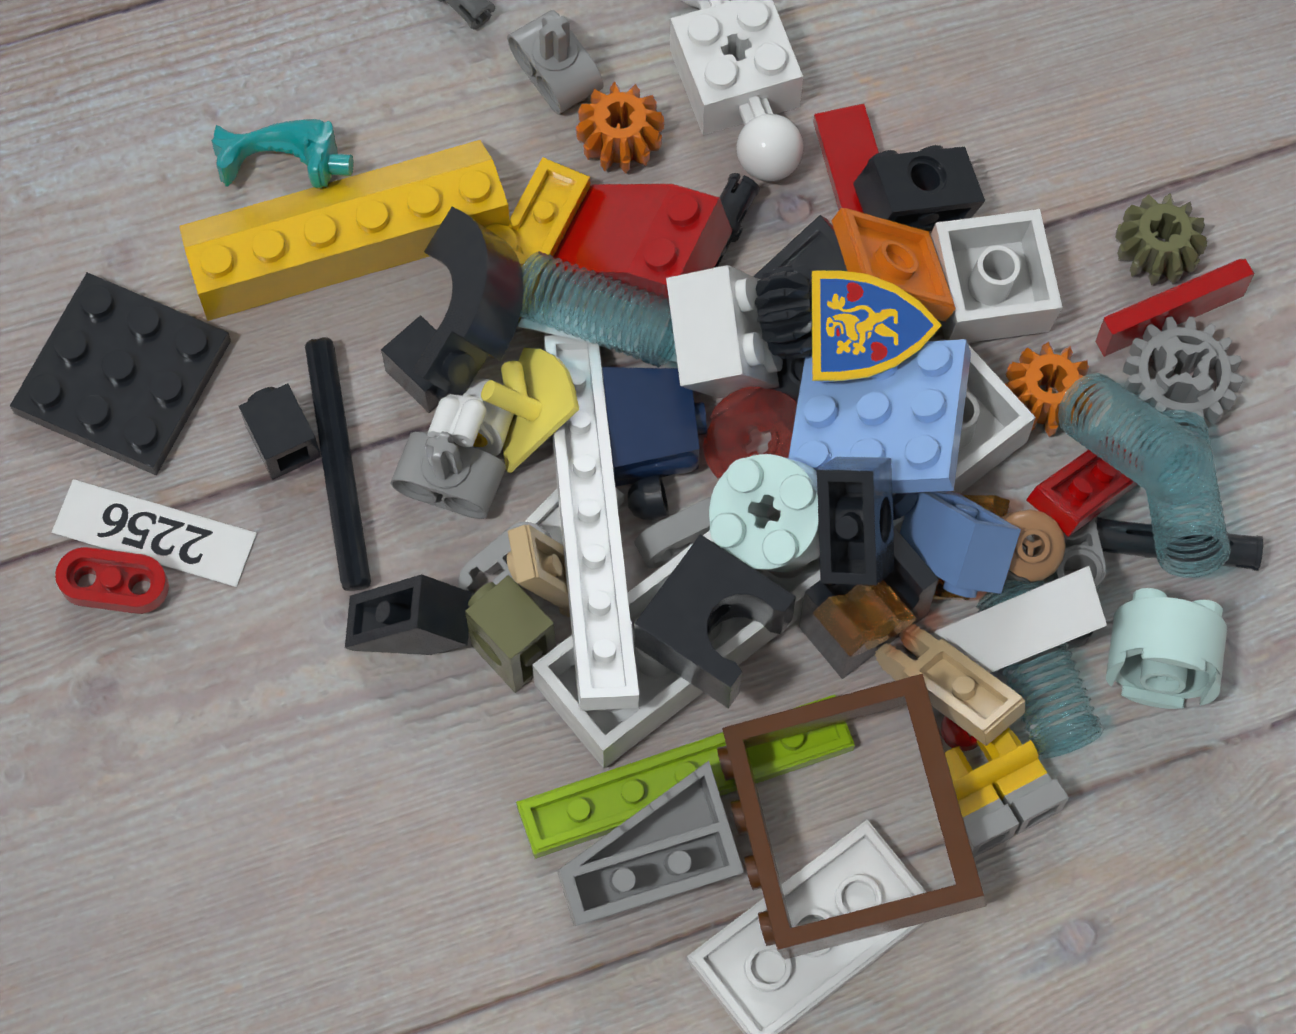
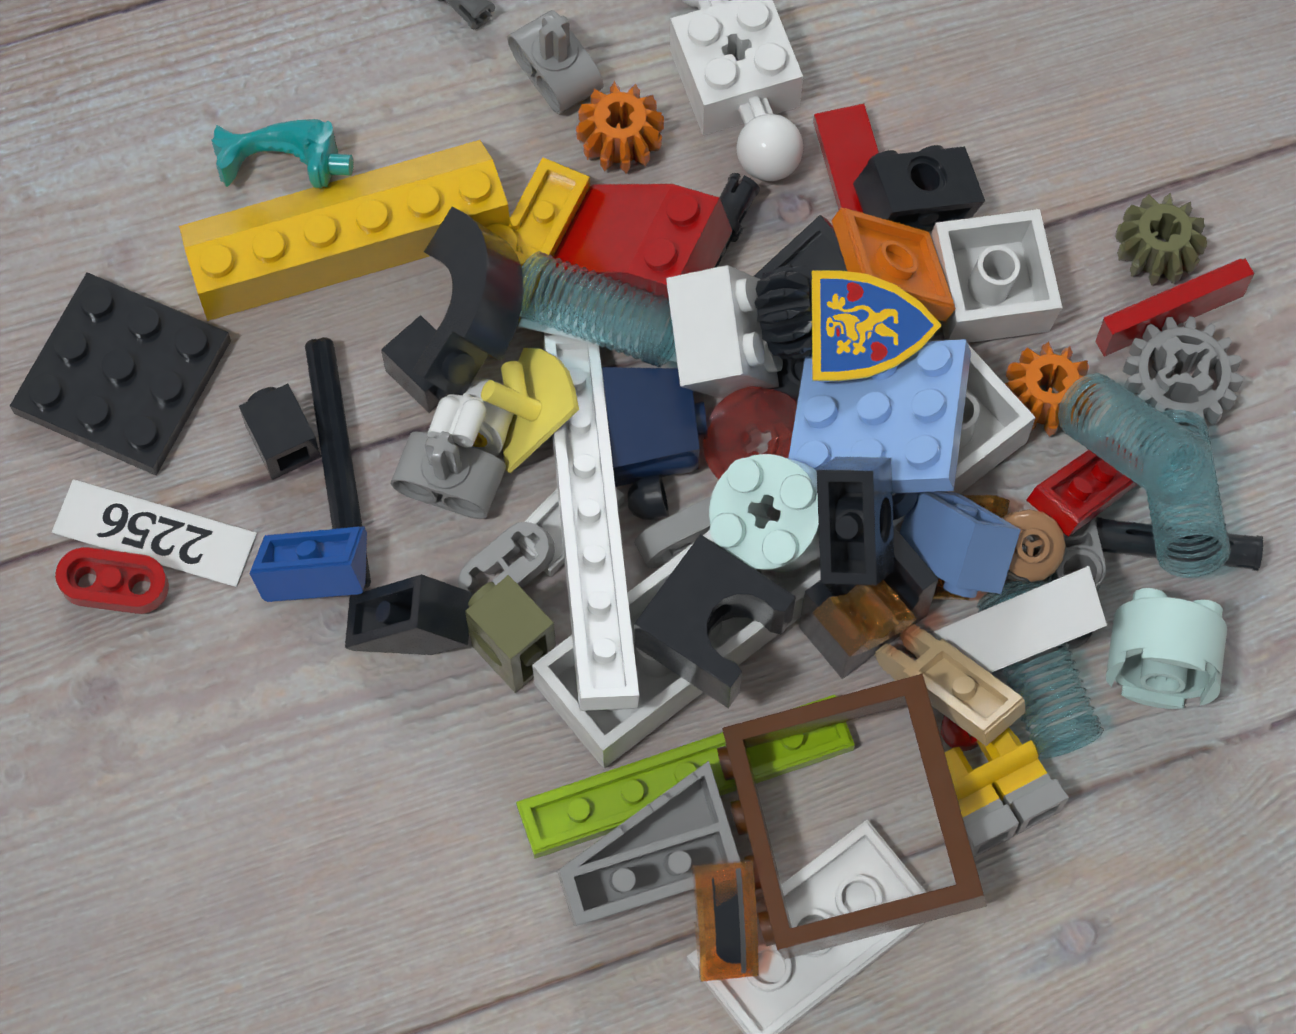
(311, 564): none -> blue slope
(539, 565): tan hinge -> none
(726, 920): none -> clear orange slope

